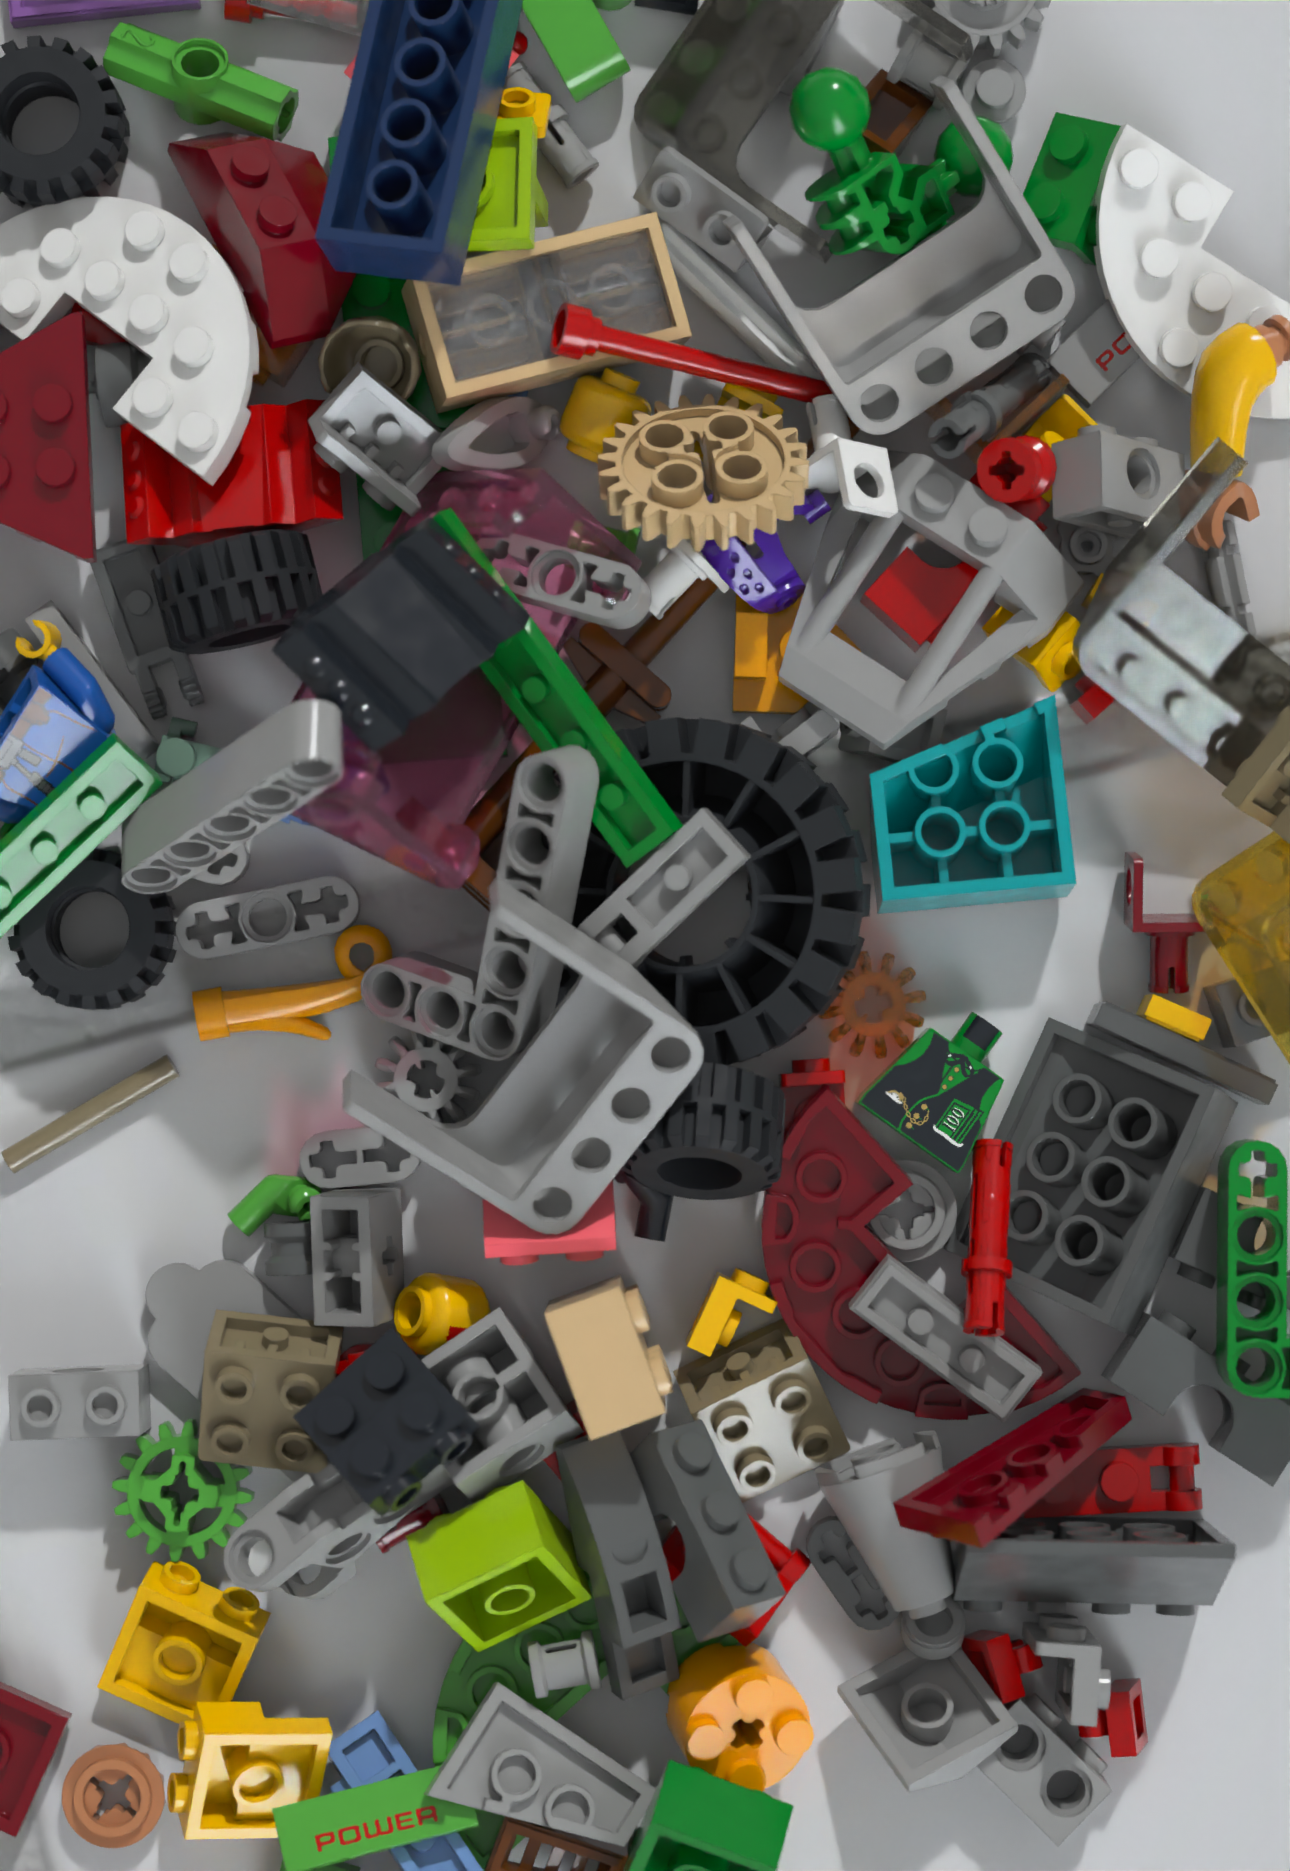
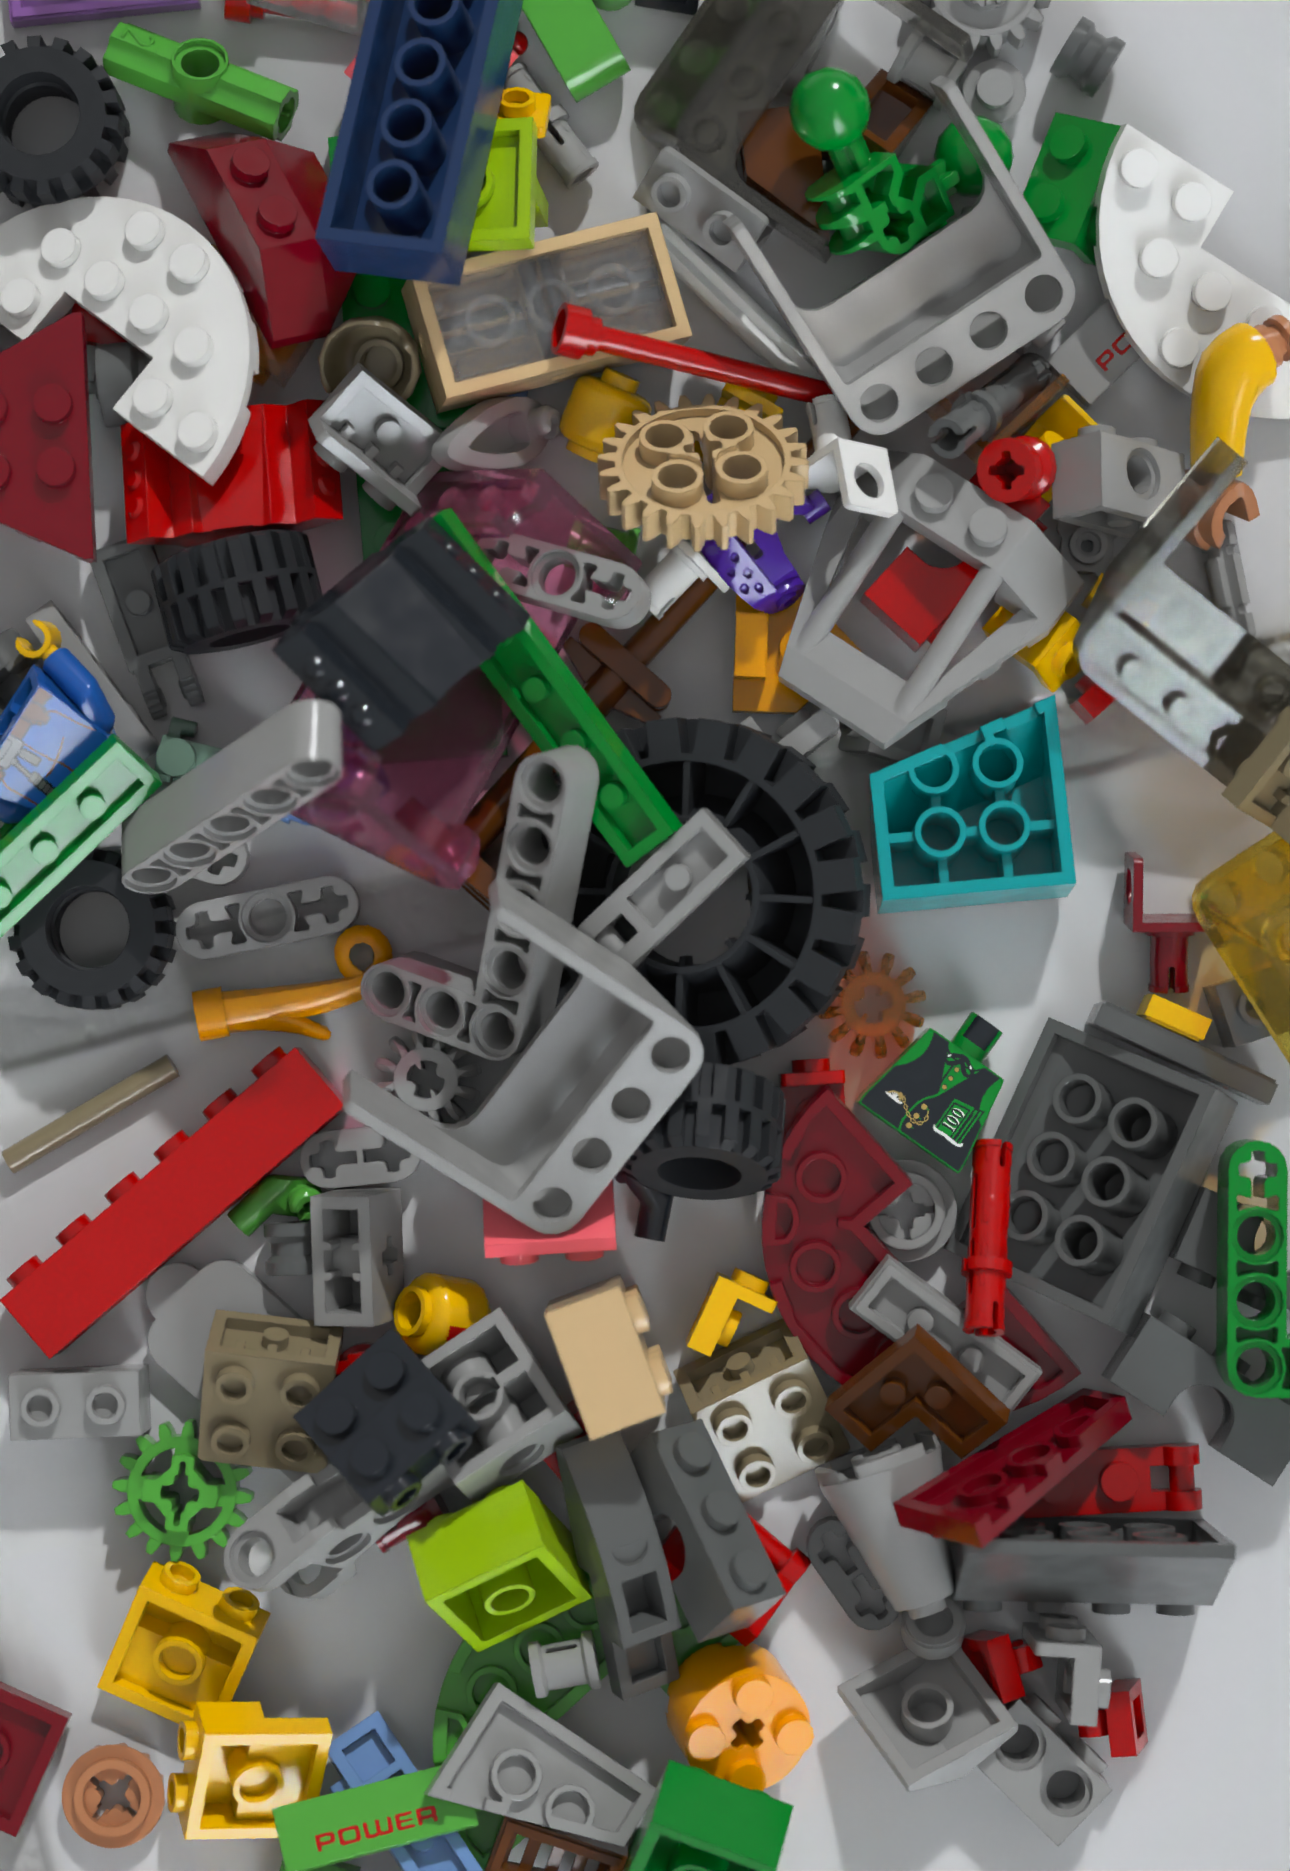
(173, 1202): none -> red brick
(783, 166): none -> reddish brown slope
(922, 1382): none -> reddish brown plate
(1087, 57): none -> dark grey wheel

